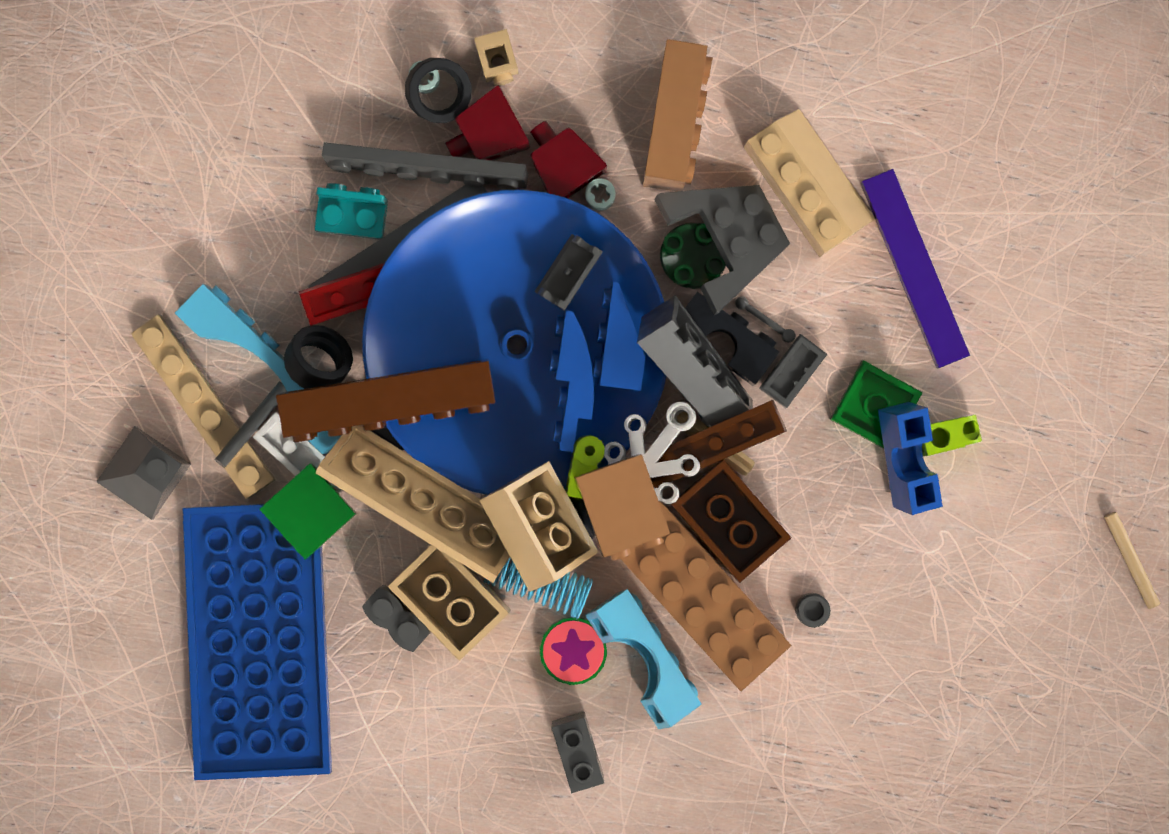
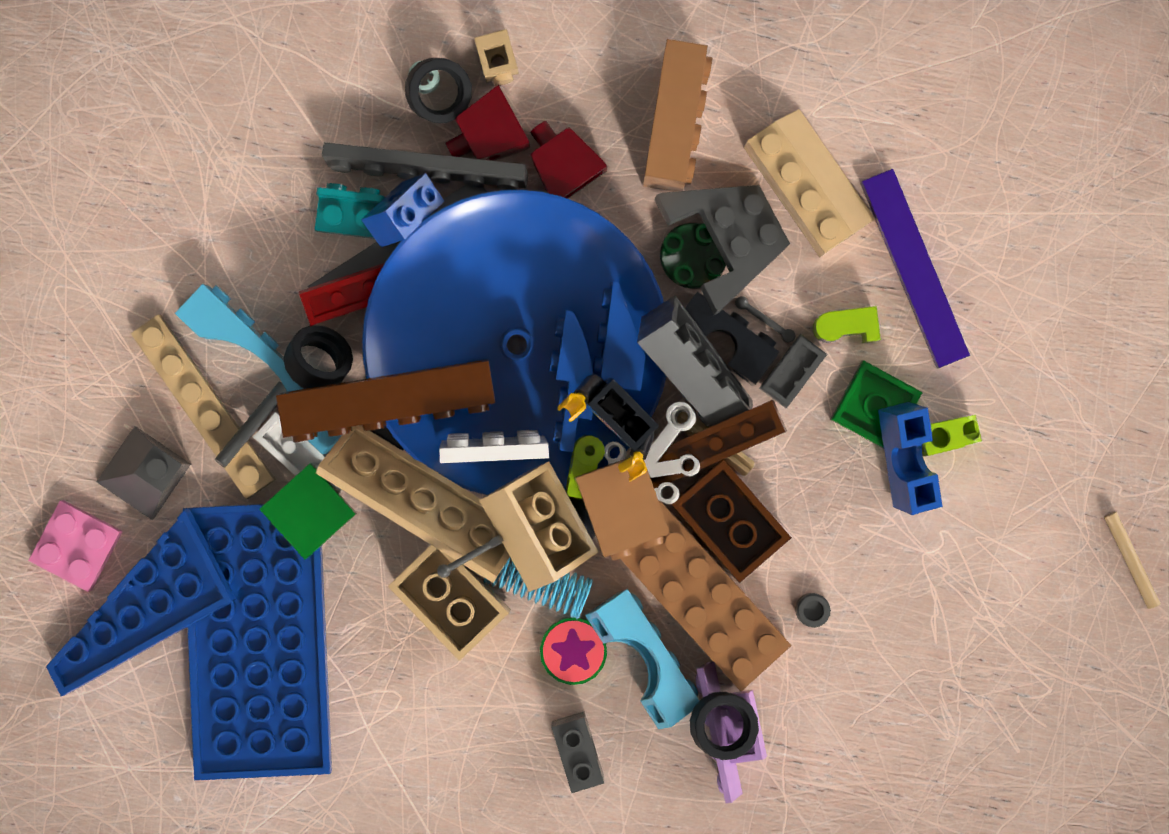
(75, 545): none -> bright pink plate
(154, 601): none -> blue wing
(392, 614): dark grey brick -> none
(403, 210): none -> blue brick
(445, 570): none -> dark grey hinge
(493, 447): none -> white plate
(568, 271): dark grey hinge -> none
(590, 198): light aqua bush -> none
(619, 414): none -> black torso
(725, 729): none -> lavender bracket
(748, 735): none -> black tyre
(848, 322): none -> lime leg

